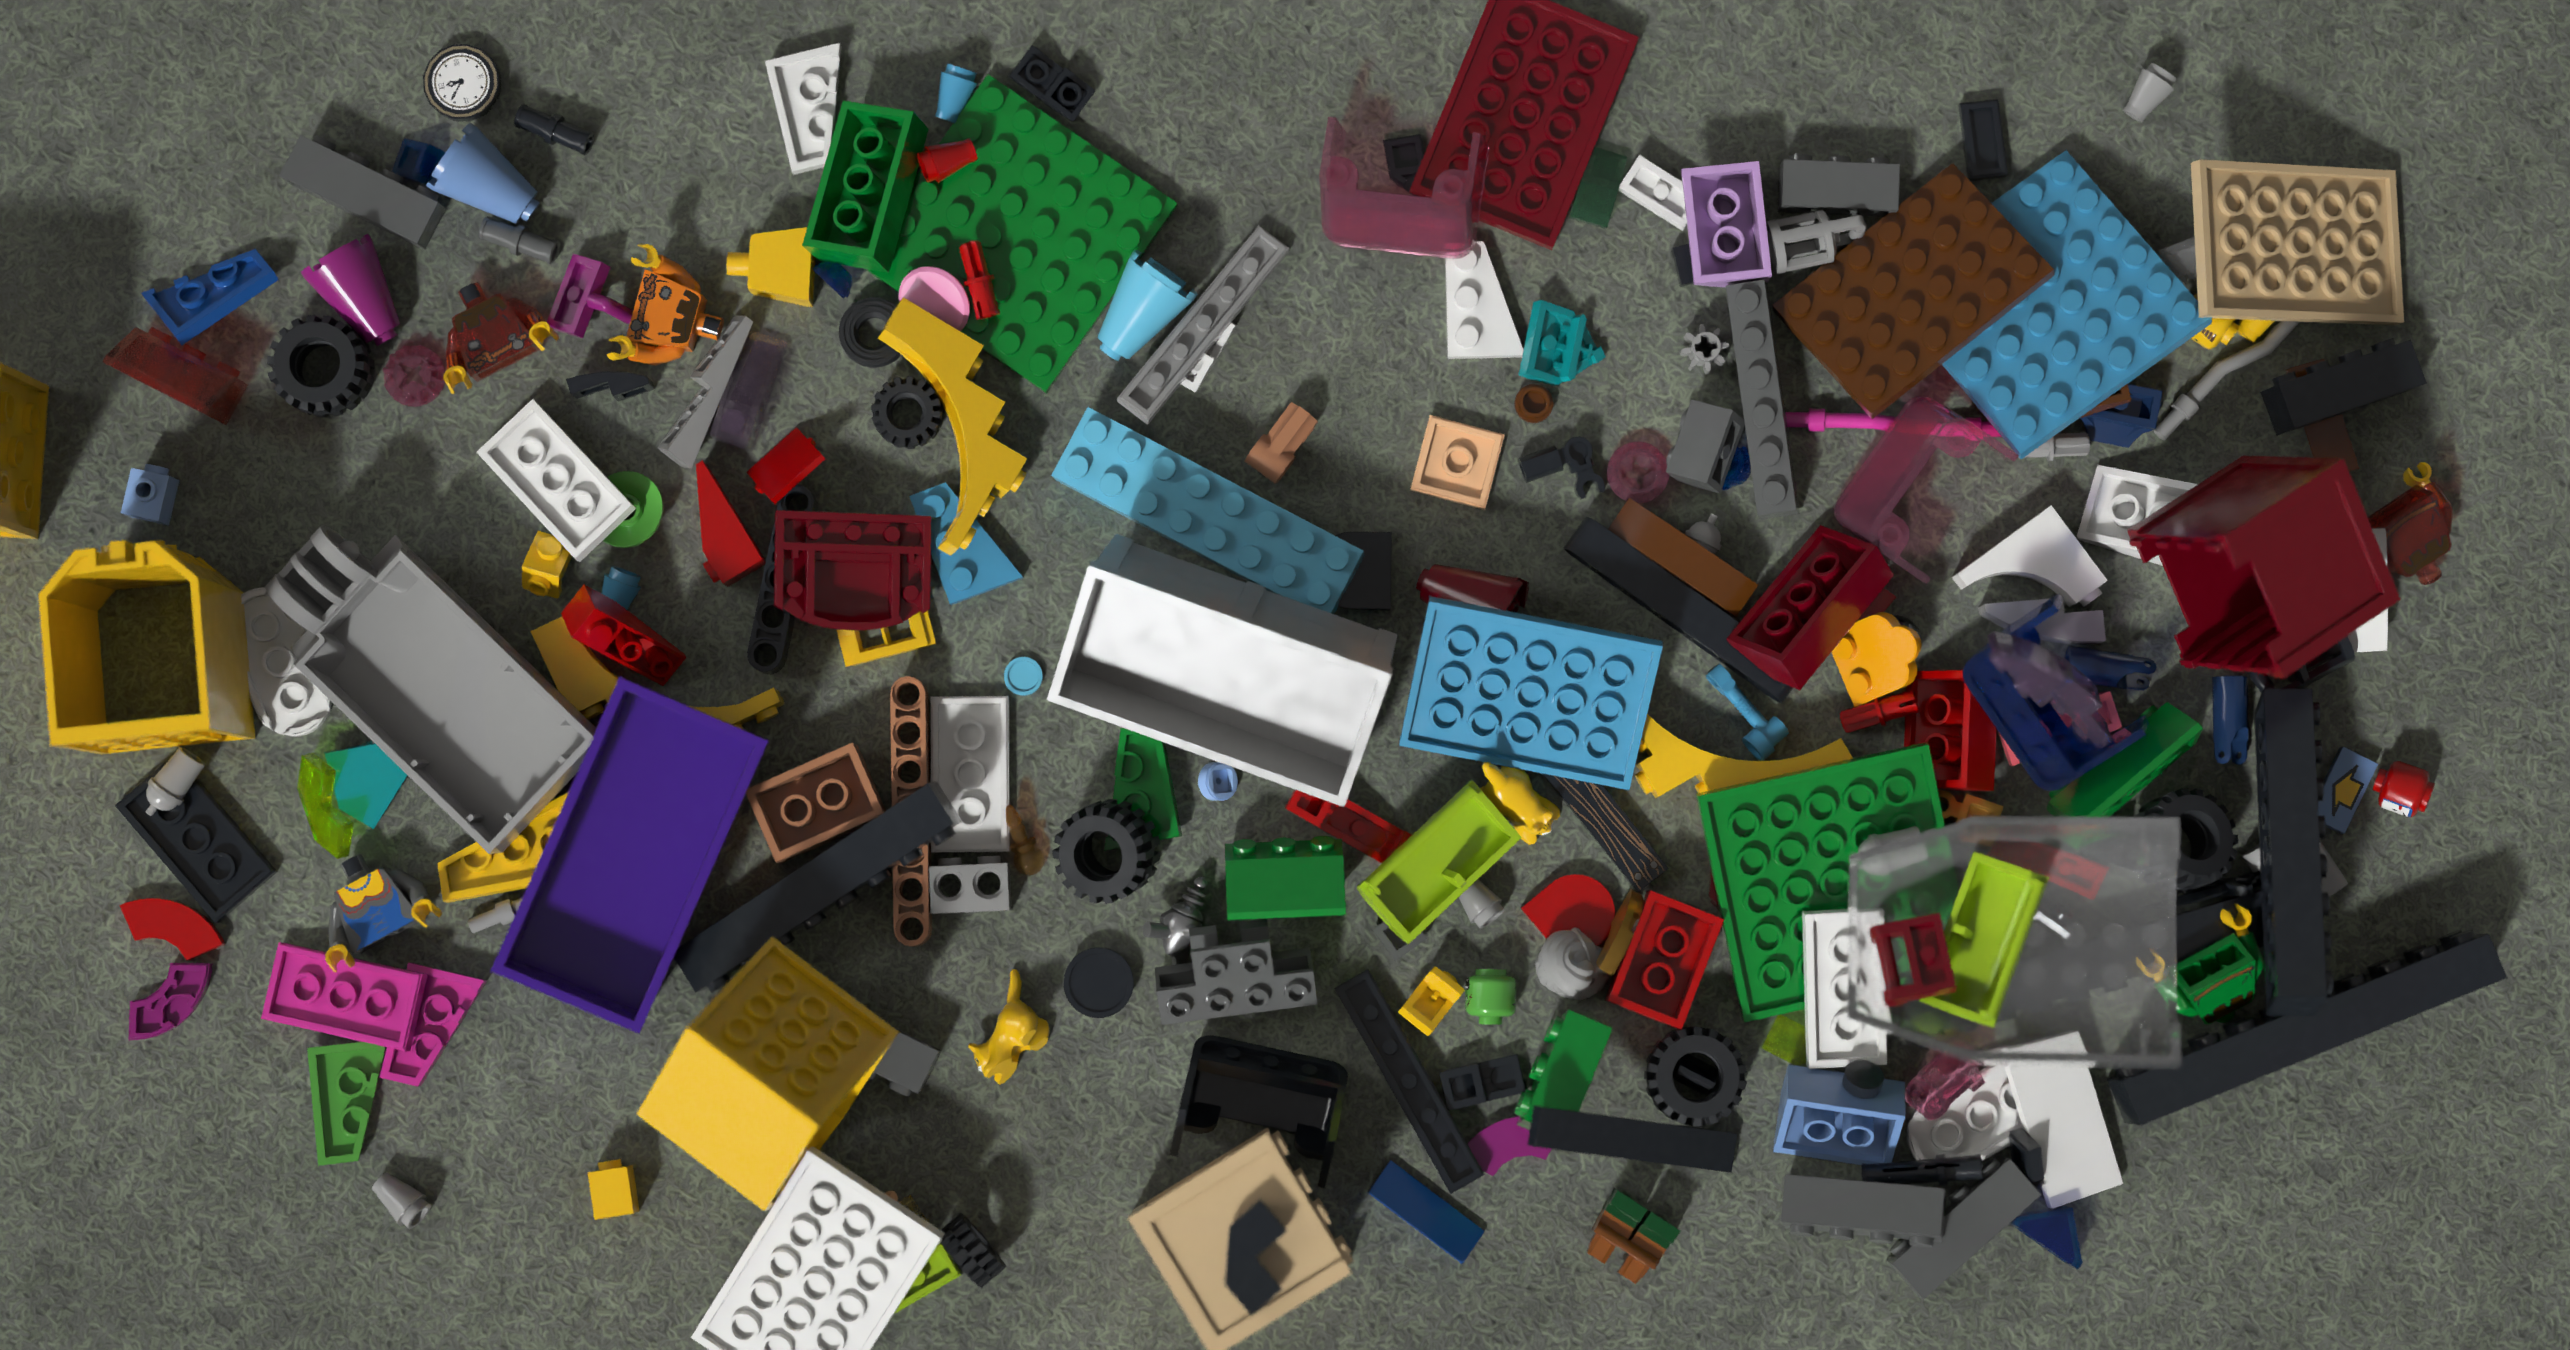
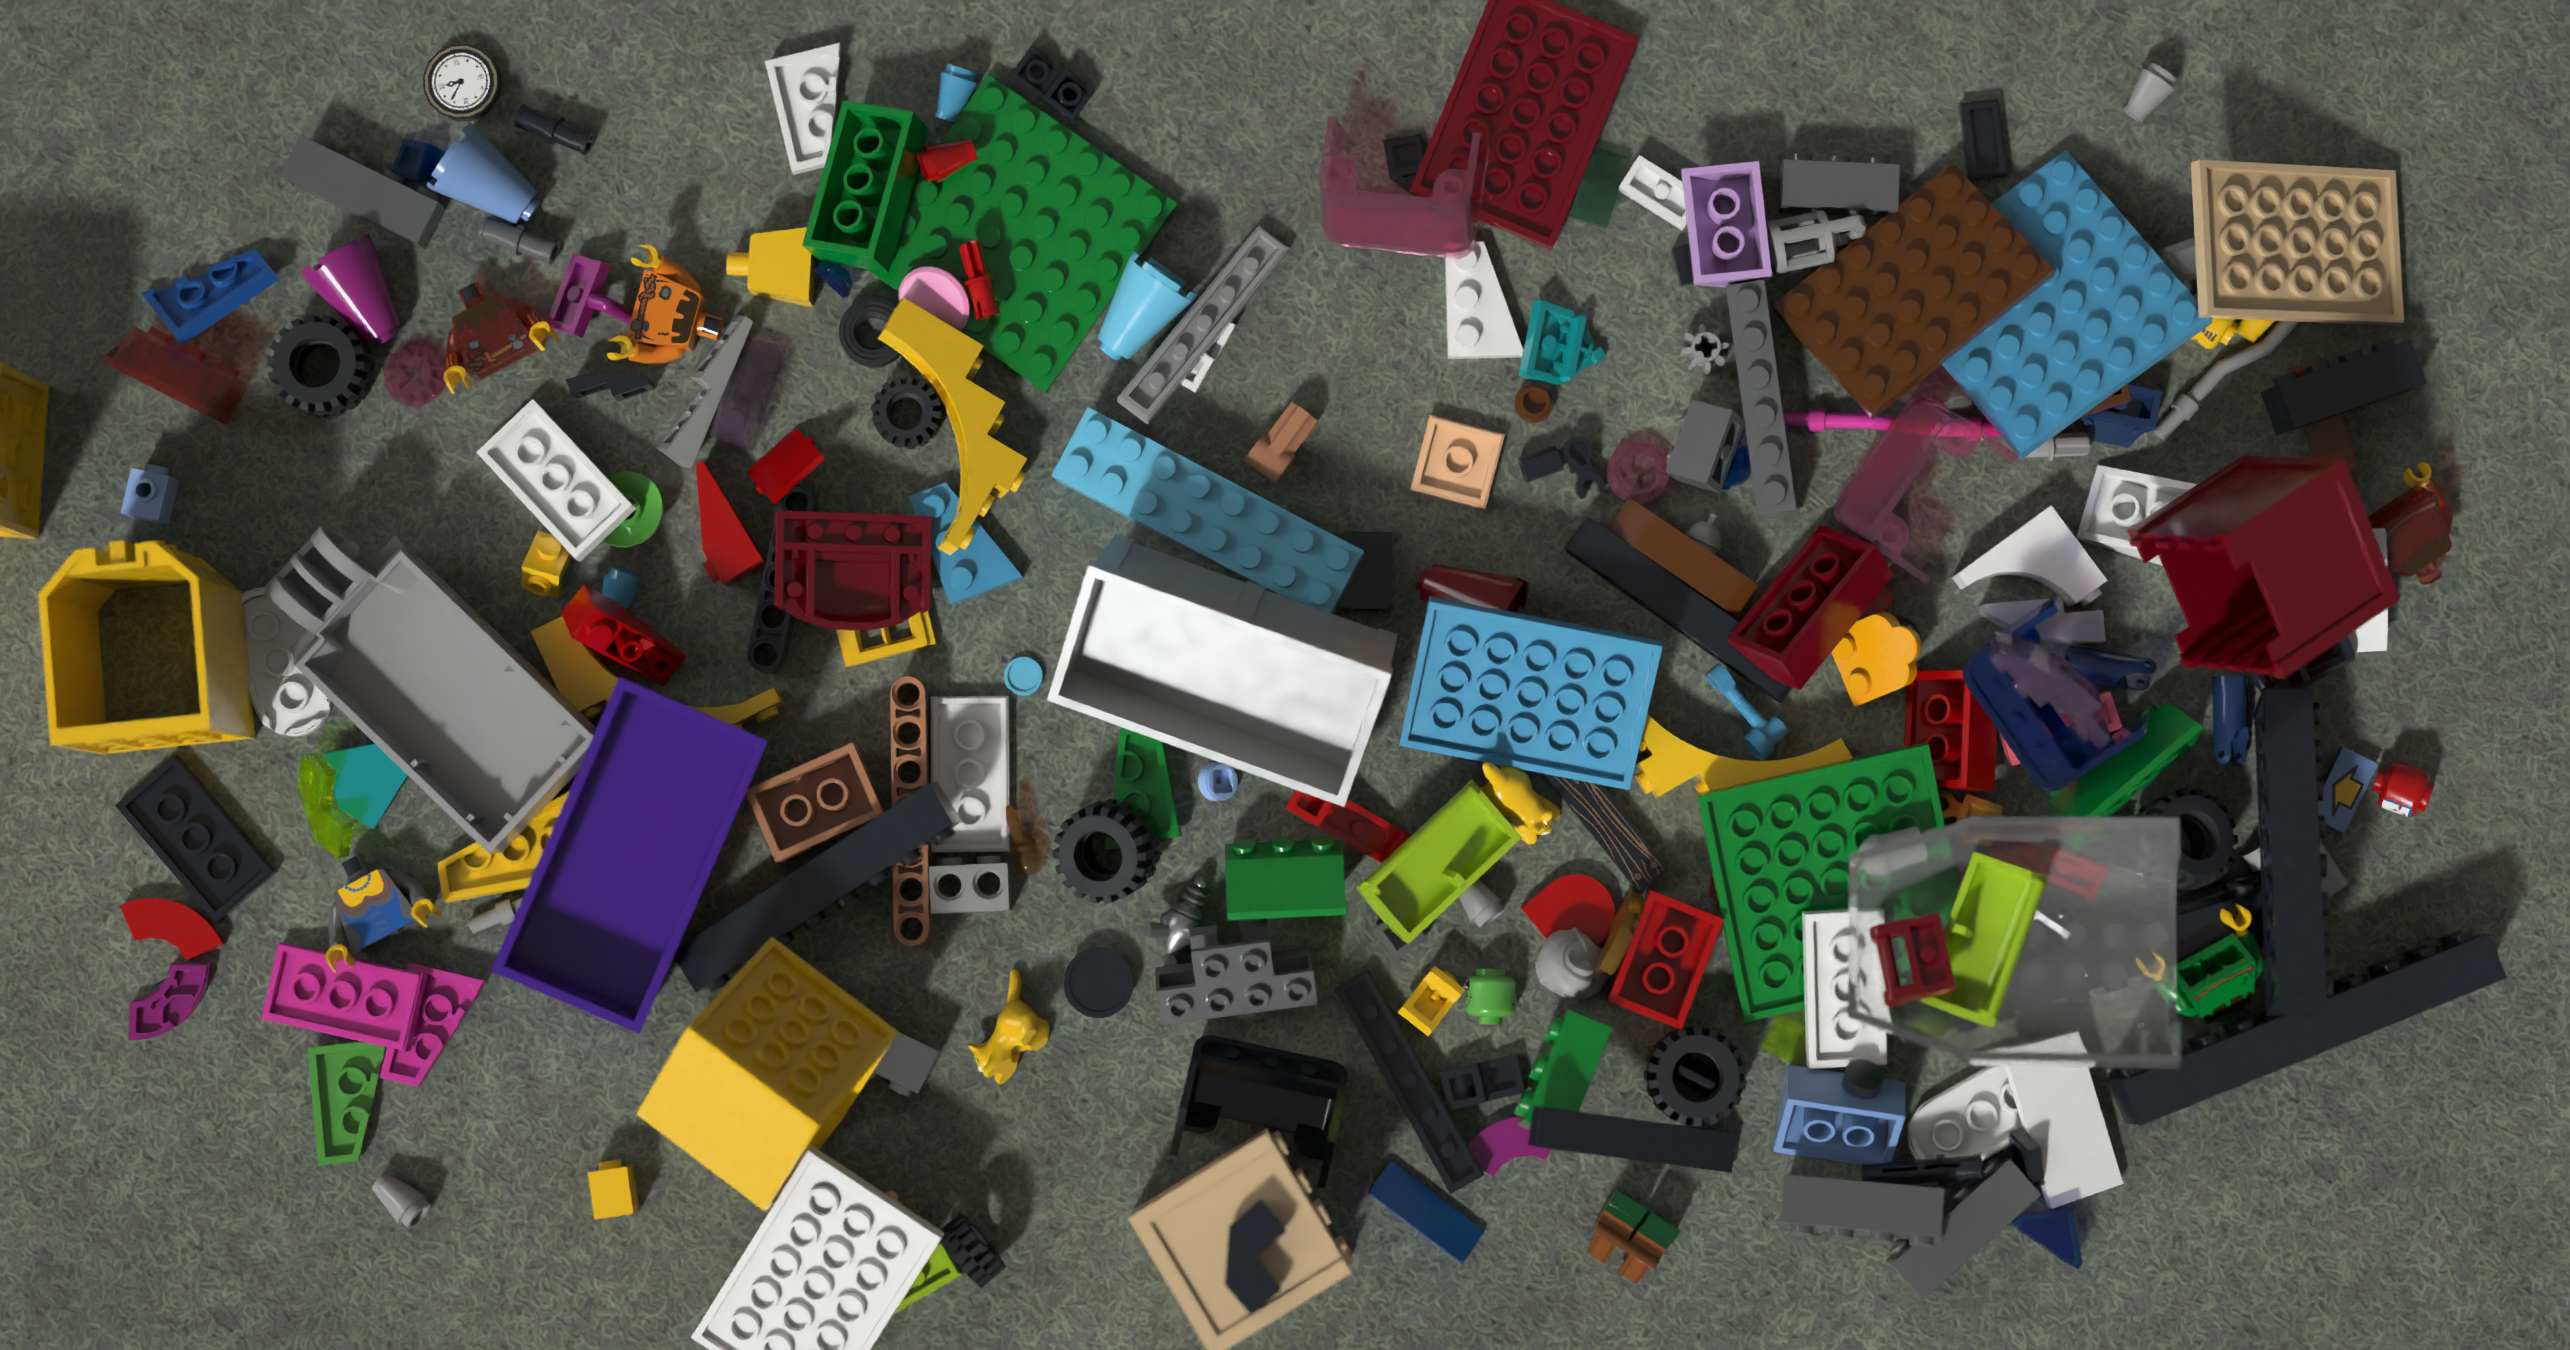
(173, 781): light grey piece -> none
(1878, 711): red axle -> none
(1940, 1085): clear pink leg -> none

